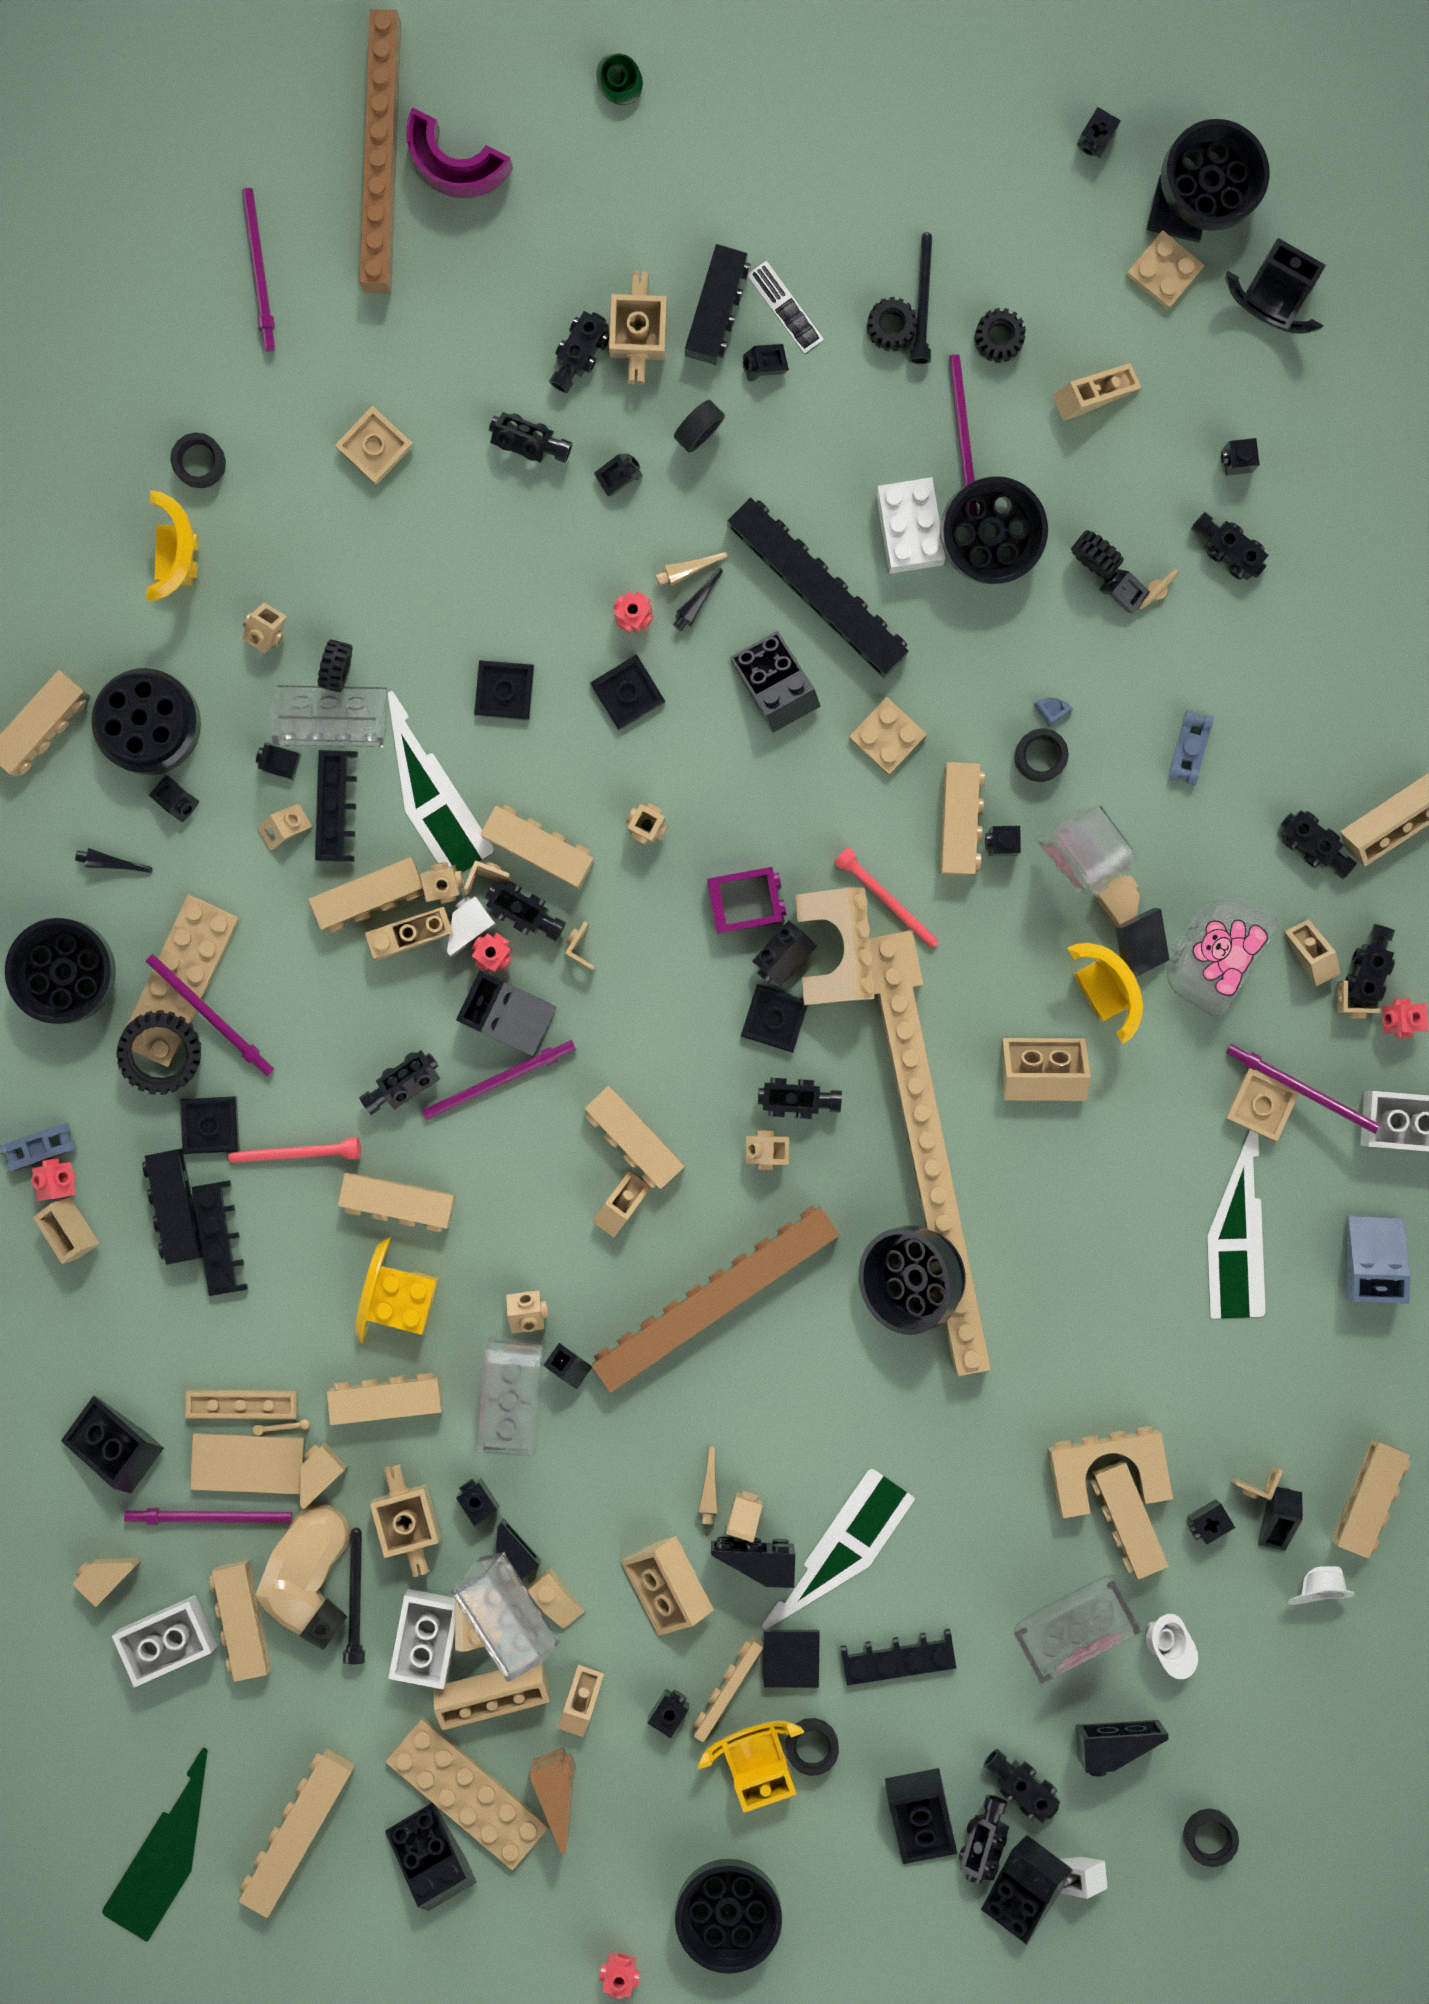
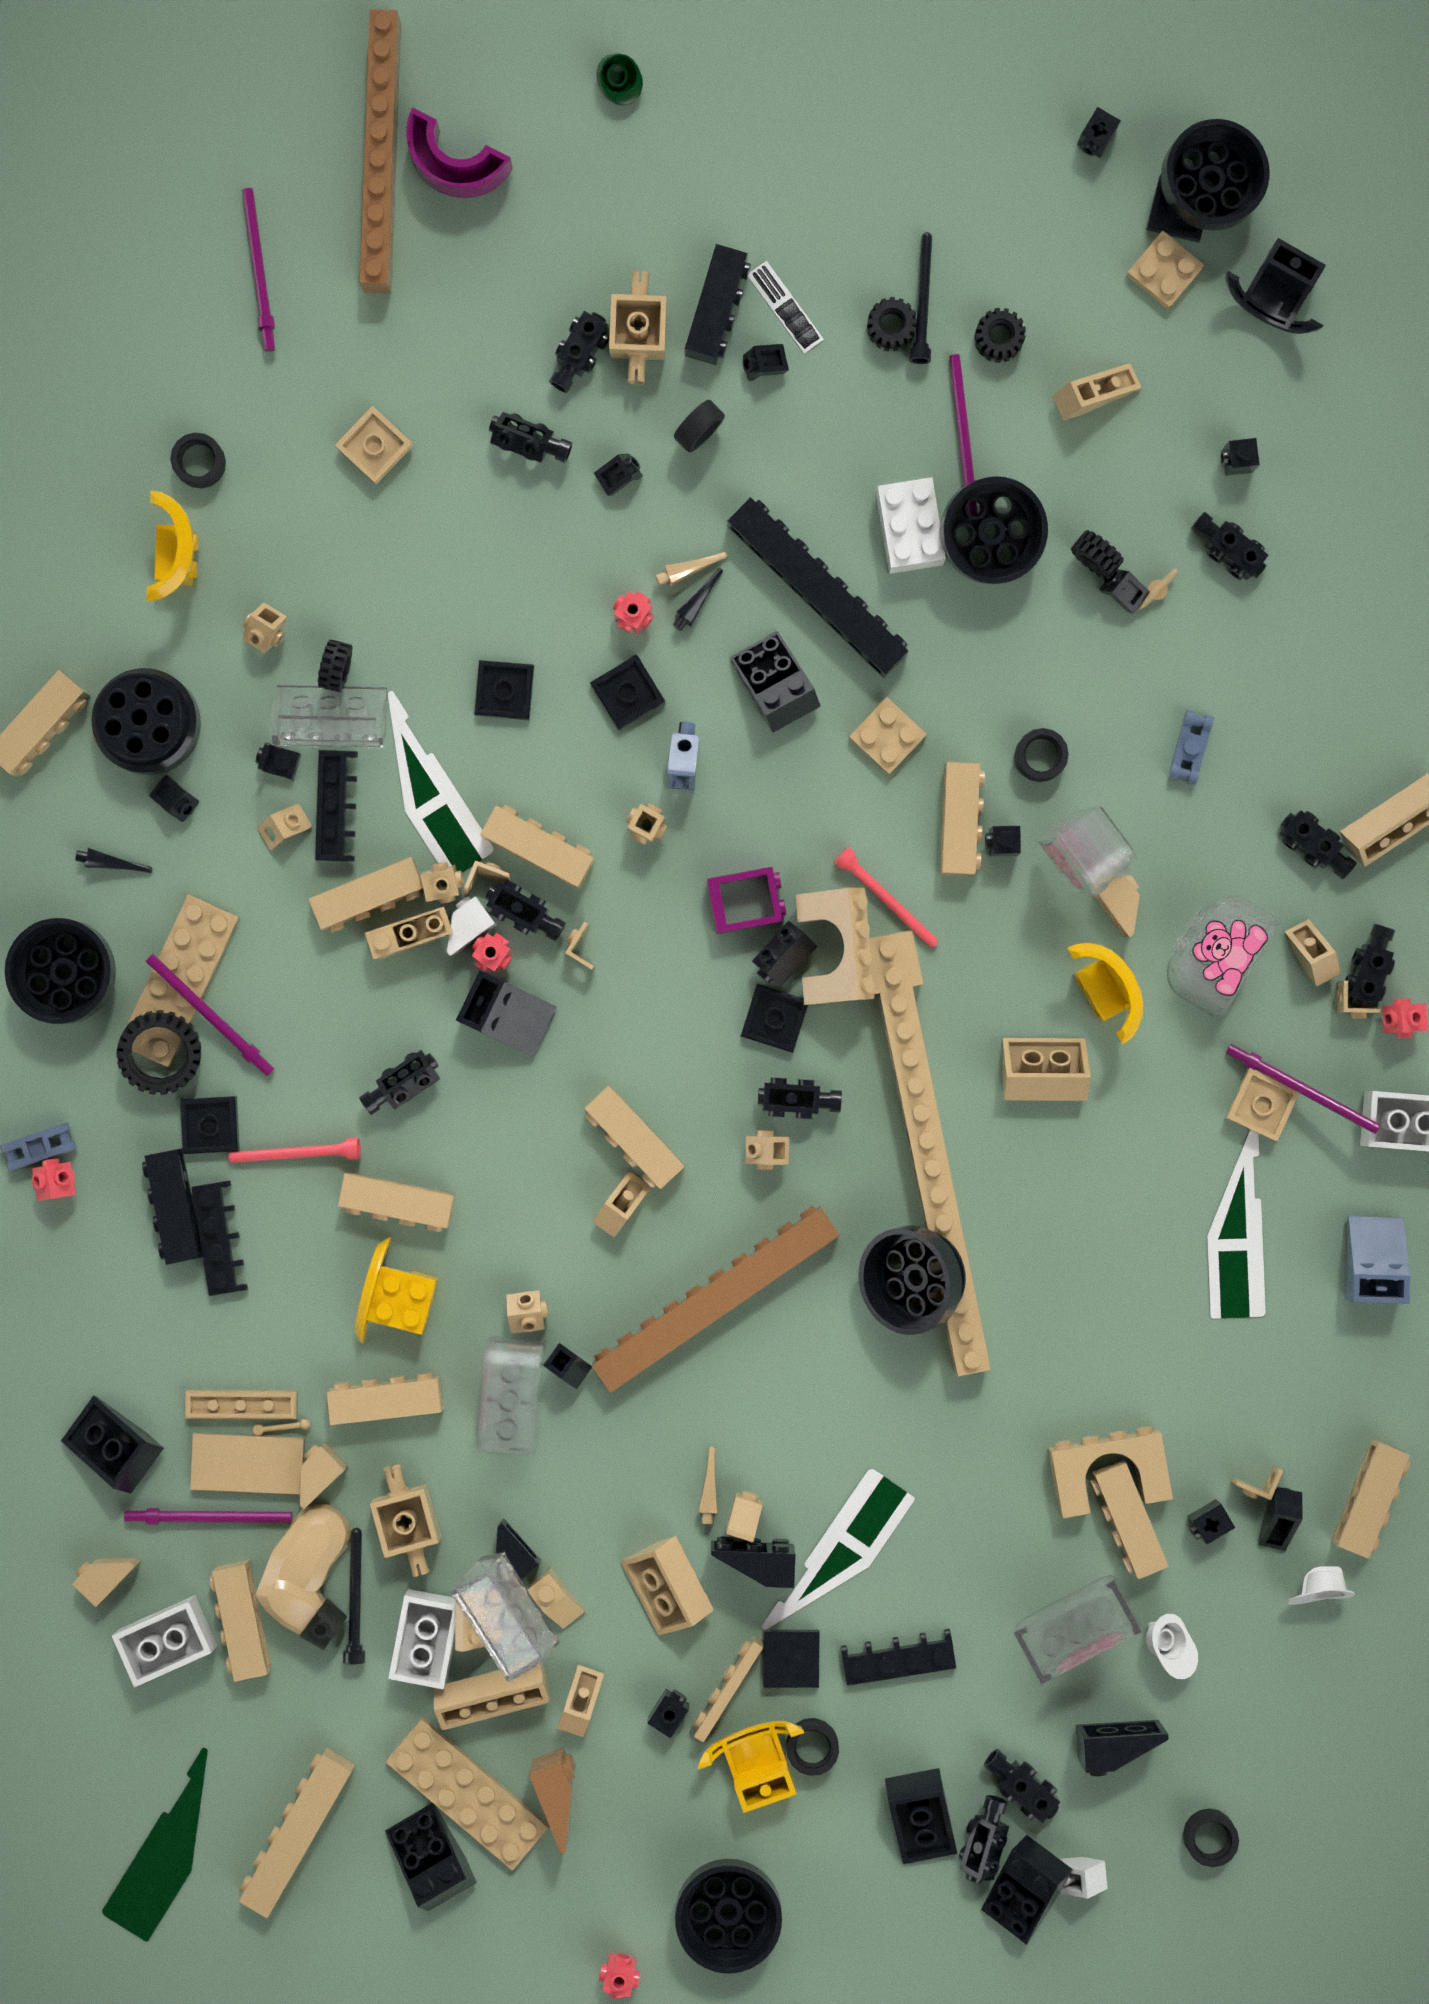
(66, 1230): tan brick -> none
(477, 1500): black brick -> none
(547, 1056): magenta bar -> none
(683, 765): none -> torso
(1052, 709): sand blue tile -> none
(1143, 942): black tile -> none

